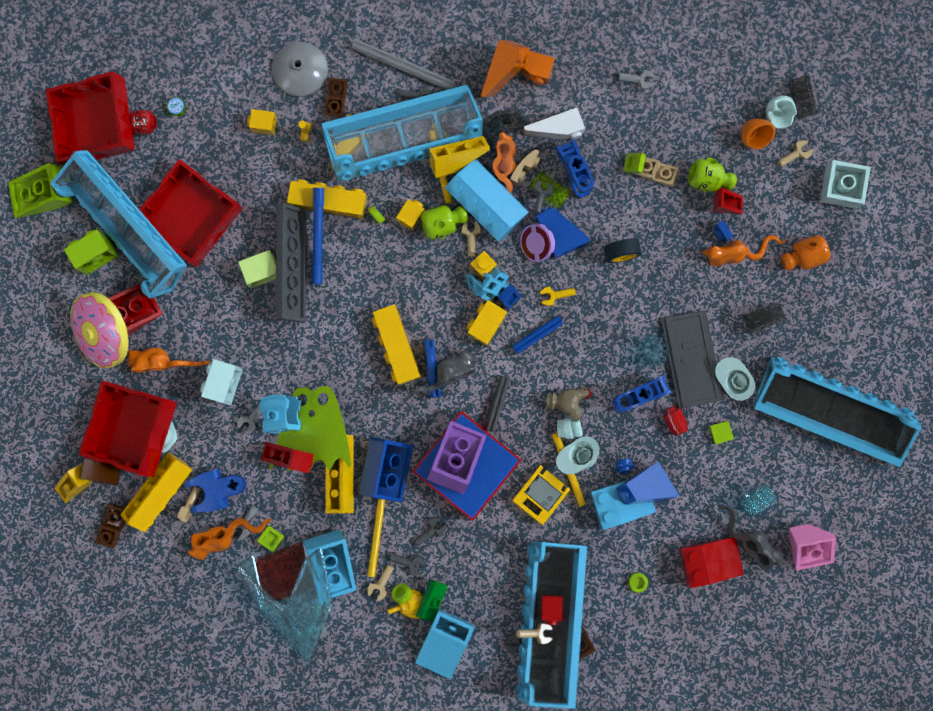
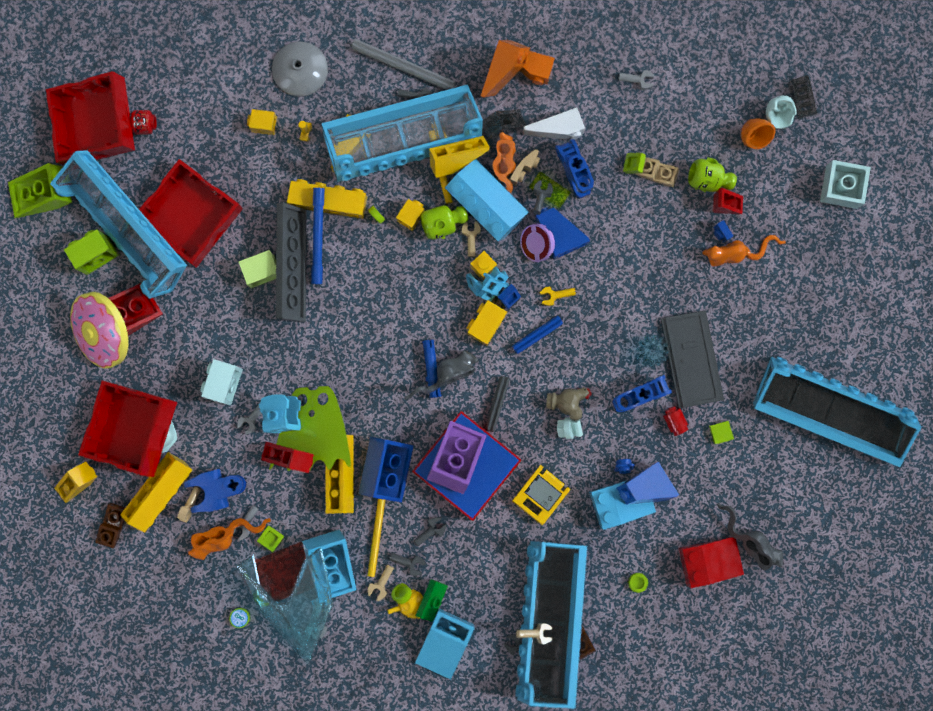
(99, 472): reddish brown slope -> none
(156, 360): orange animal -> none
(176, 106): tile -> none
(239, 618): none -> tile
(336, 97): reddish brown slope -> none
(396, 344): yellow brick -> none
(551, 609): red brick -> none
(572, 478): yellow bar -> none
(578, 455): light aqua piece -> none
(622, 250): black wheel -> none
(735, 378): light aqua piece -> none
(758, 499): clear light blue gear -> none
(765, 317): clear smoke slope -> none
(797, 153): tan bar -> none
(807, 254): orange piece -> none
(811, 546): bright pink slope -> none

